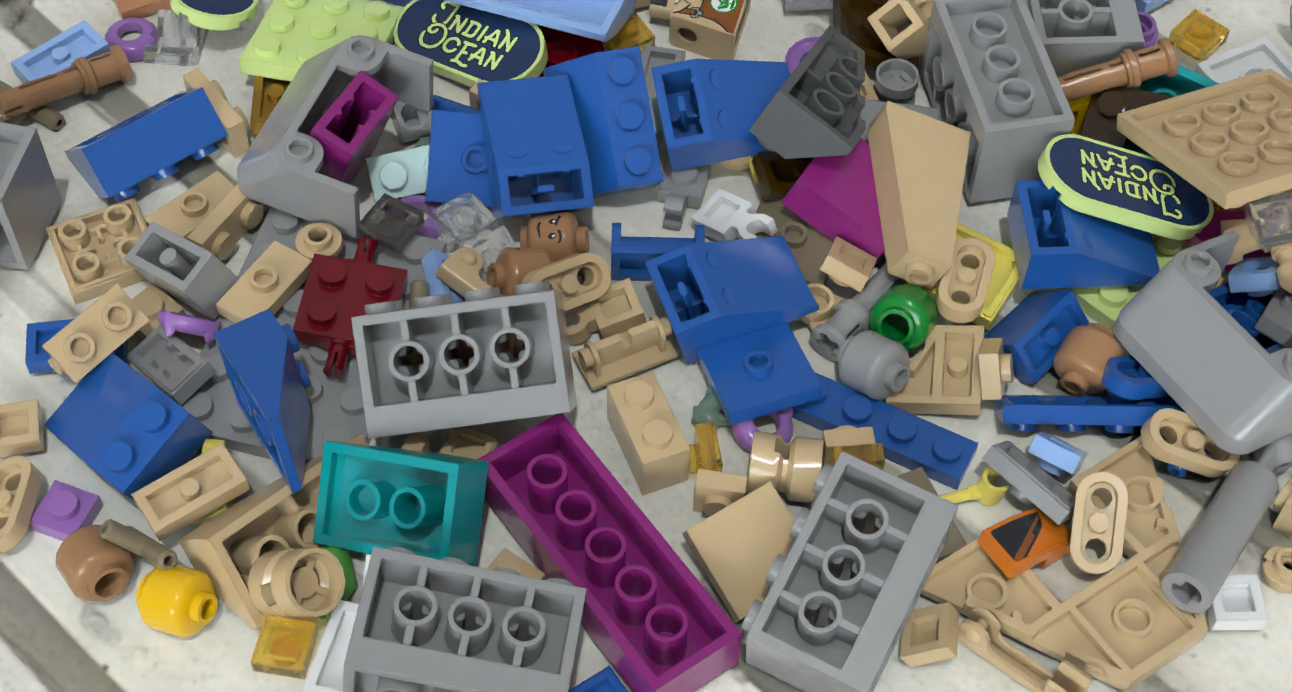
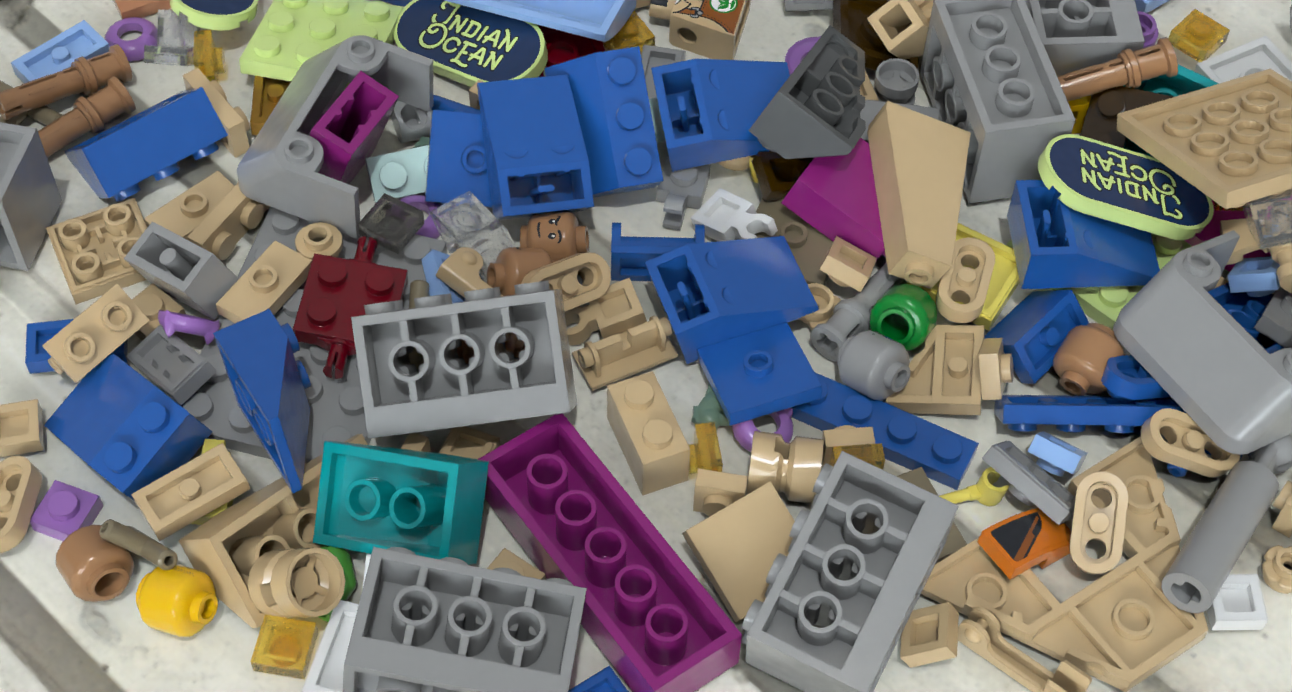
(87, 116): none -> medium nougat pin
(207, 56): none -> clear yellow plate

